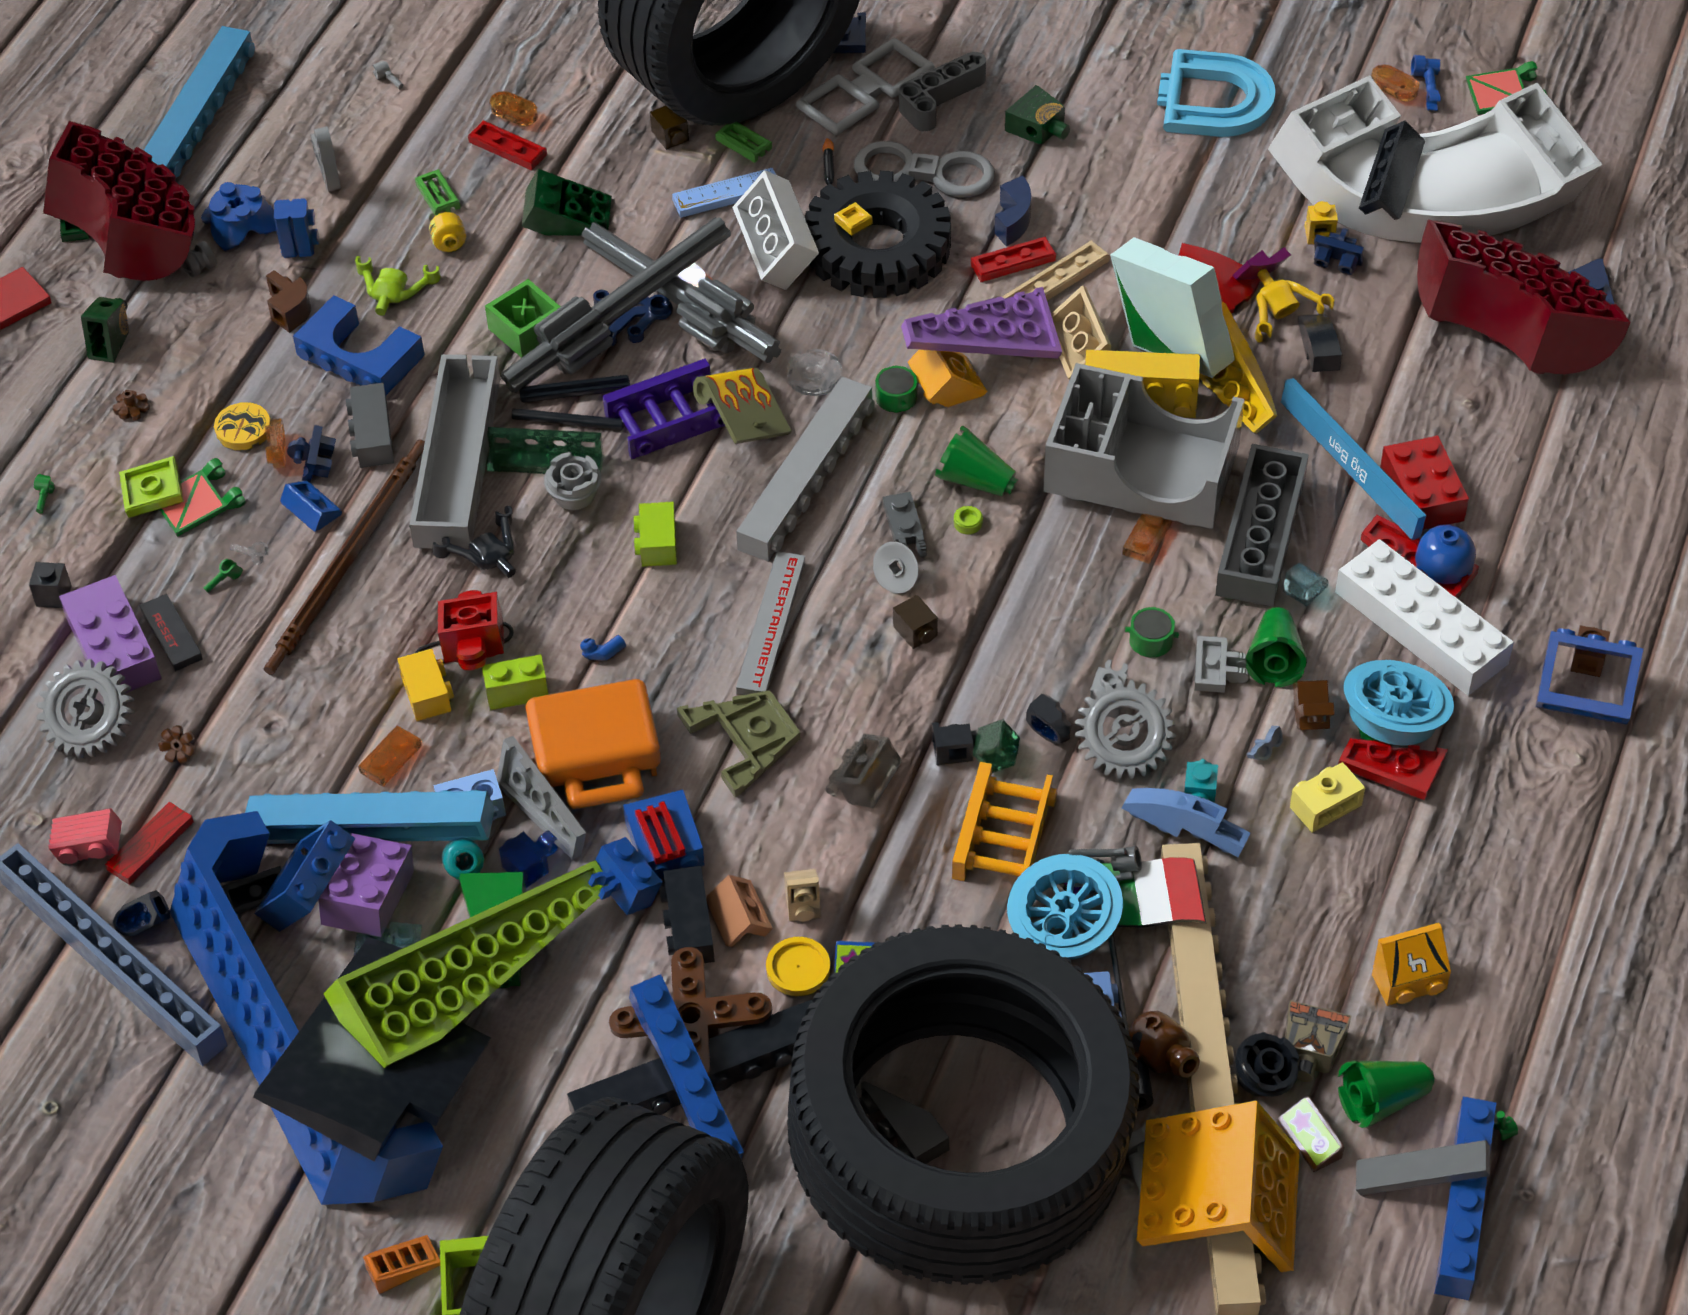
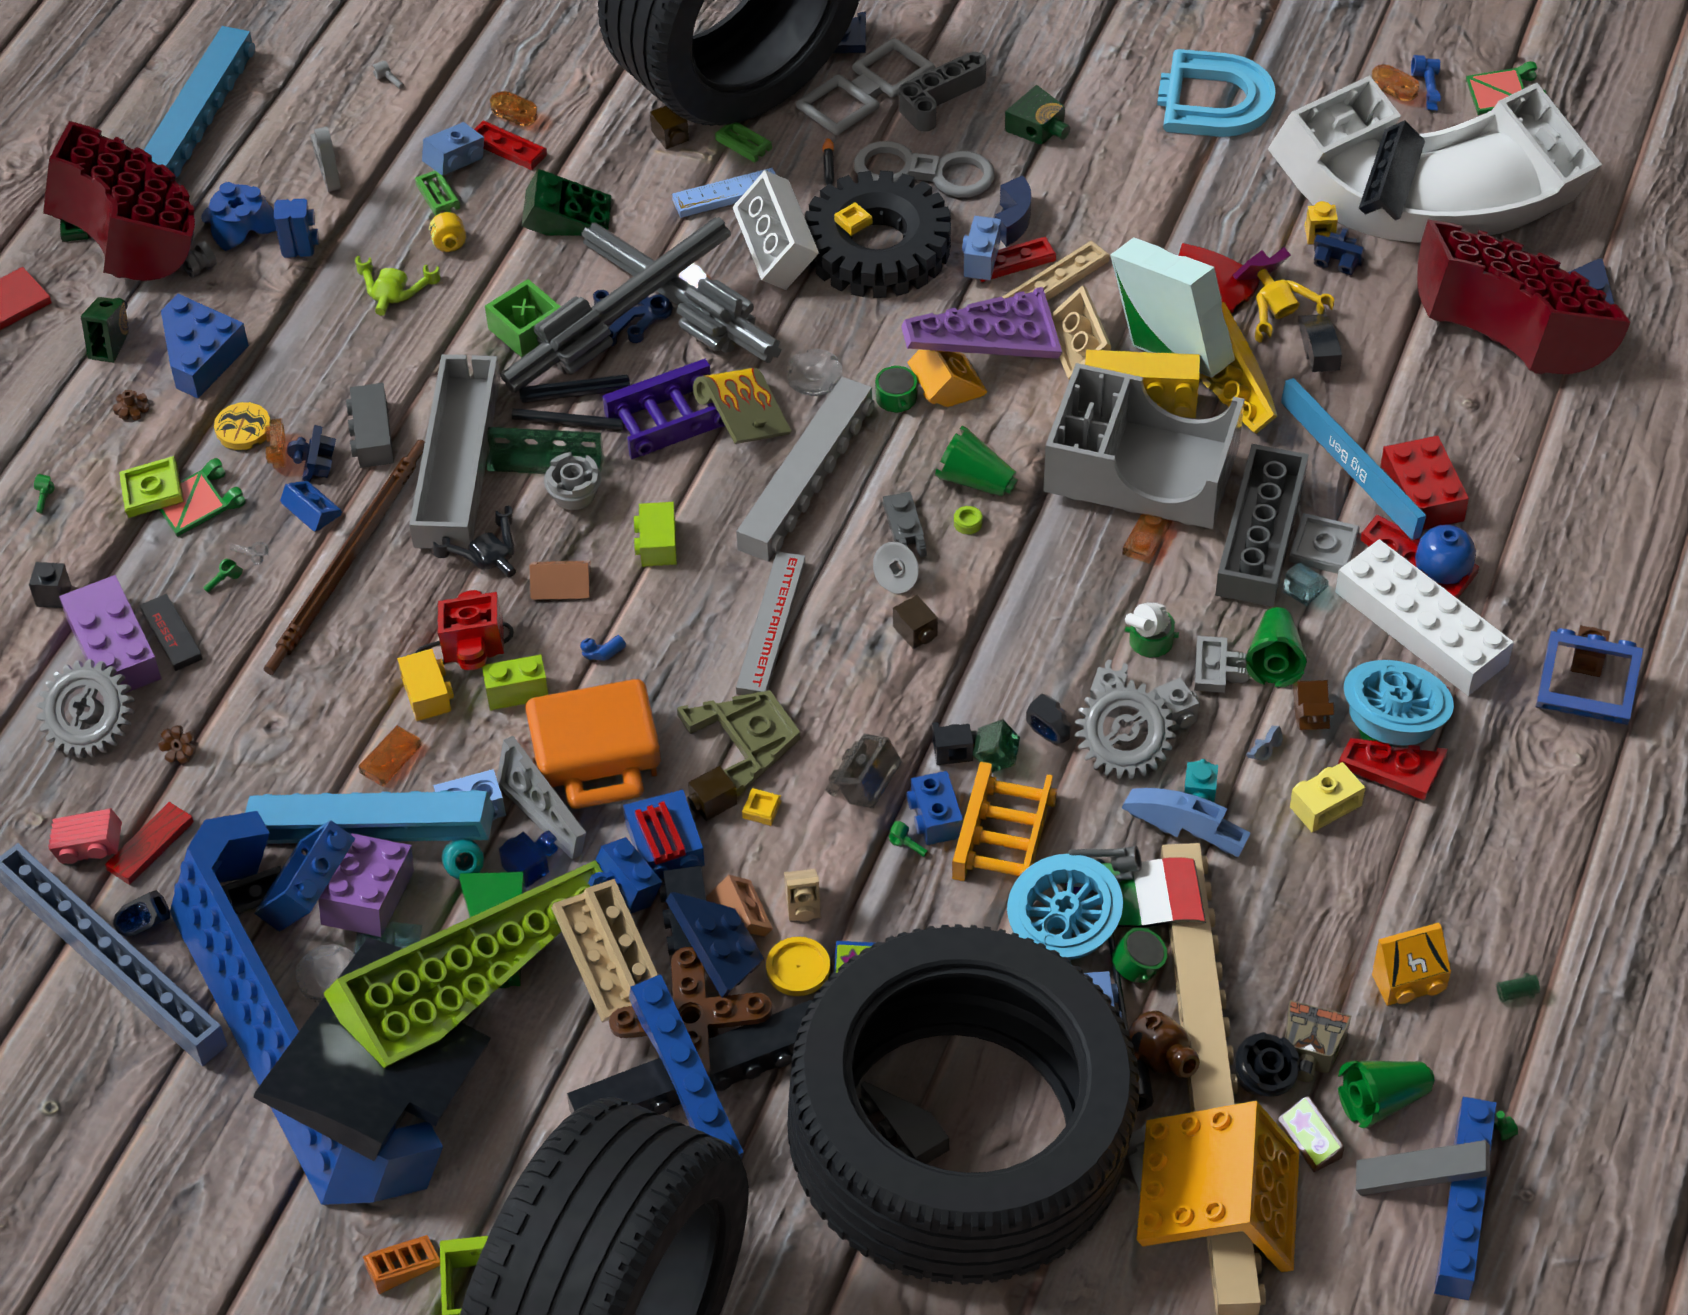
(200, 343): none -> blue brick
(289, 301): reddish brown brick -> none
(320, 969): none -> clear tile
(324, 332): blue arch -> none
(453, 148): none -> medium blue brick
(560, 580): none -> nougat panel
(604, 945): none -> tan brick
(712, 793): none -> dark brown brick
(717, 939): none -> dark blue wing
(761, 806): none -> yellow tile
(898, 837): none -> green hand
(936, 808): none -> blue brick
(981, 247): none -> medium blue brick
(1139, 955): none -> piece
(1149, 619): none -> white piece
(1181, 702): none -> light grey brick
(1323, 543): none -> light grey tile
(1517, 988): none -> clear green pin

